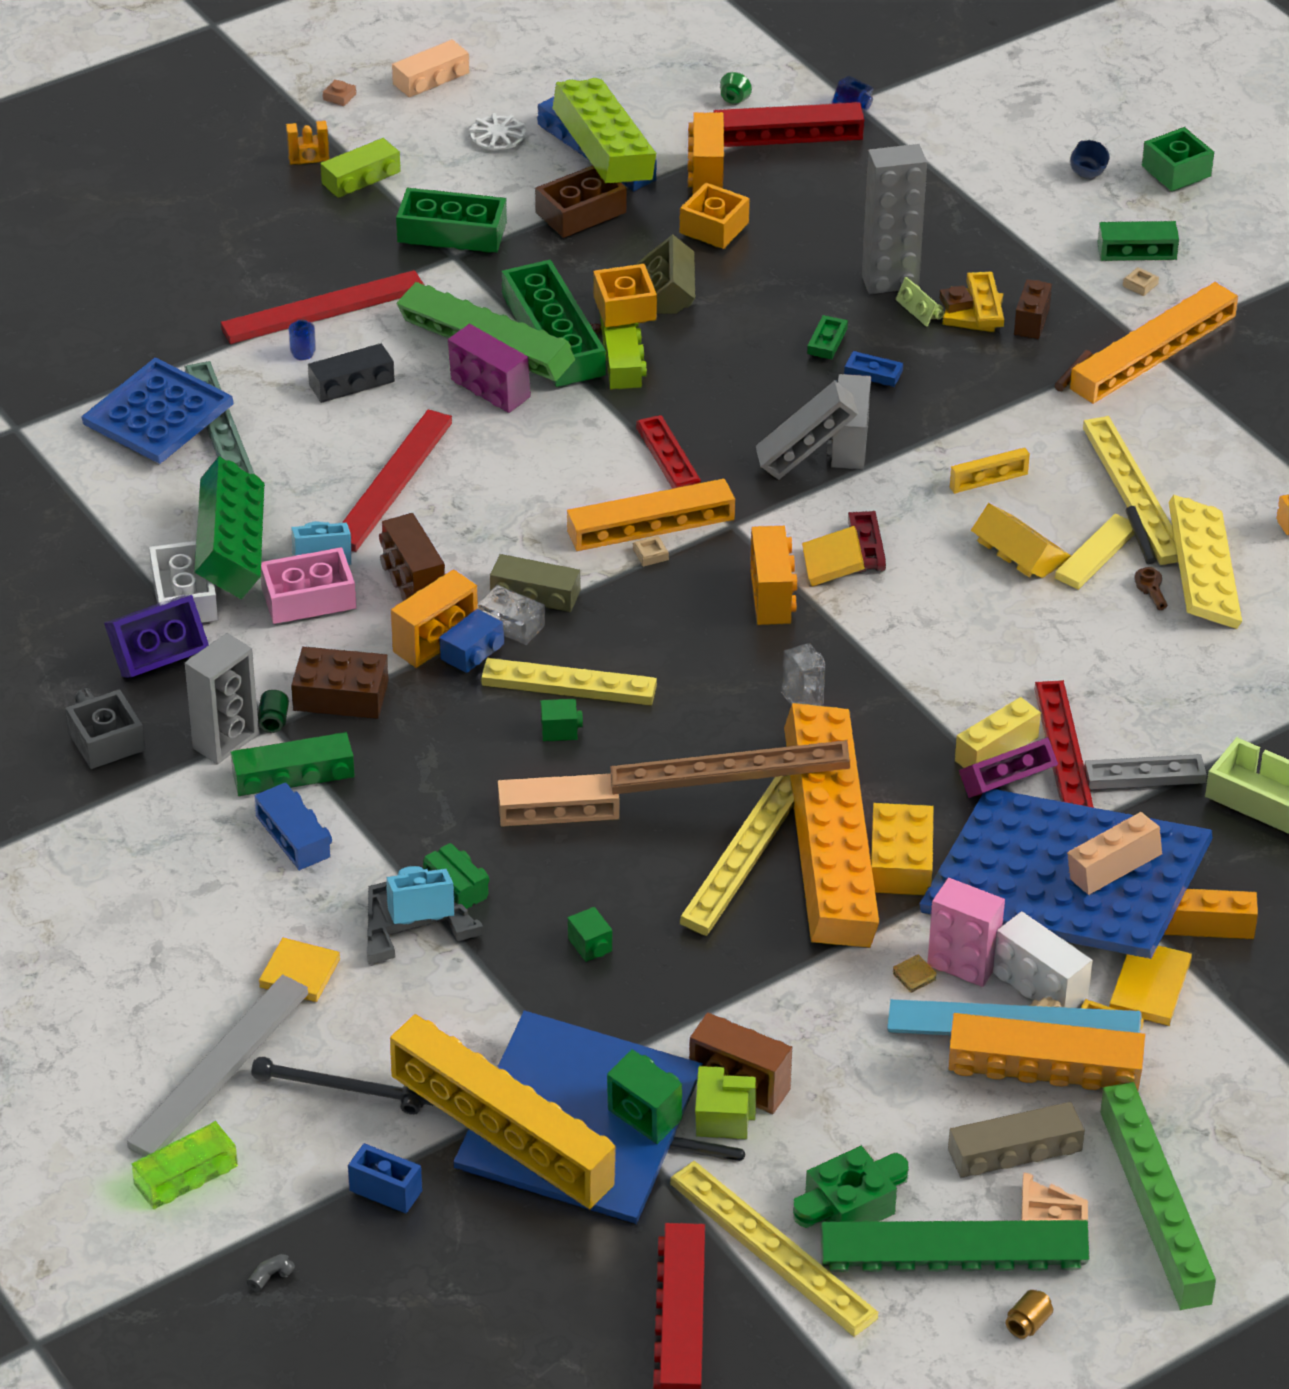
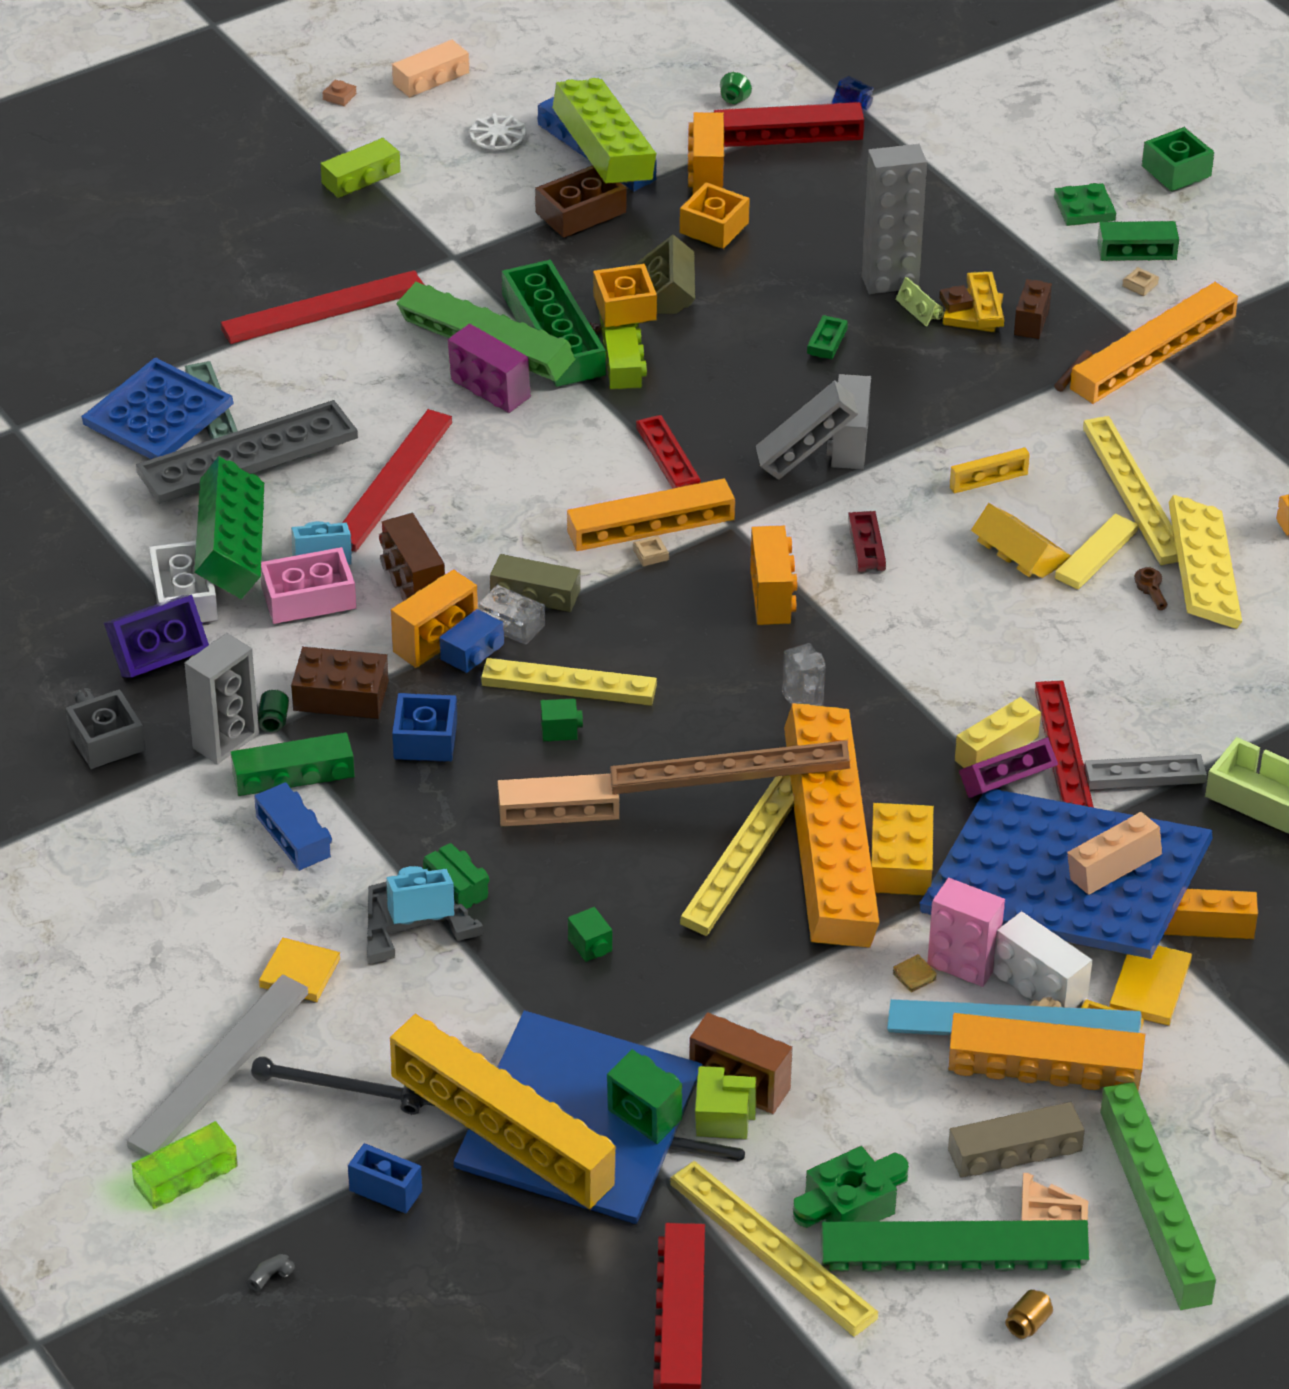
(249, 448): none -> dark grey plate
(302, 339): clear blue brick -> none
(316, 145): light orange brick -> none
(351, 372): black brick -> none
(424, 727): none -> blue brick
(451, 220): green brick -> none
(833, 556): yellow tile -> none
(880, 369): blue plate -> none
(1085, 204): none -> green plate
(1089, 159): dark blue hair -> none
(1140, 535): black piece -> none

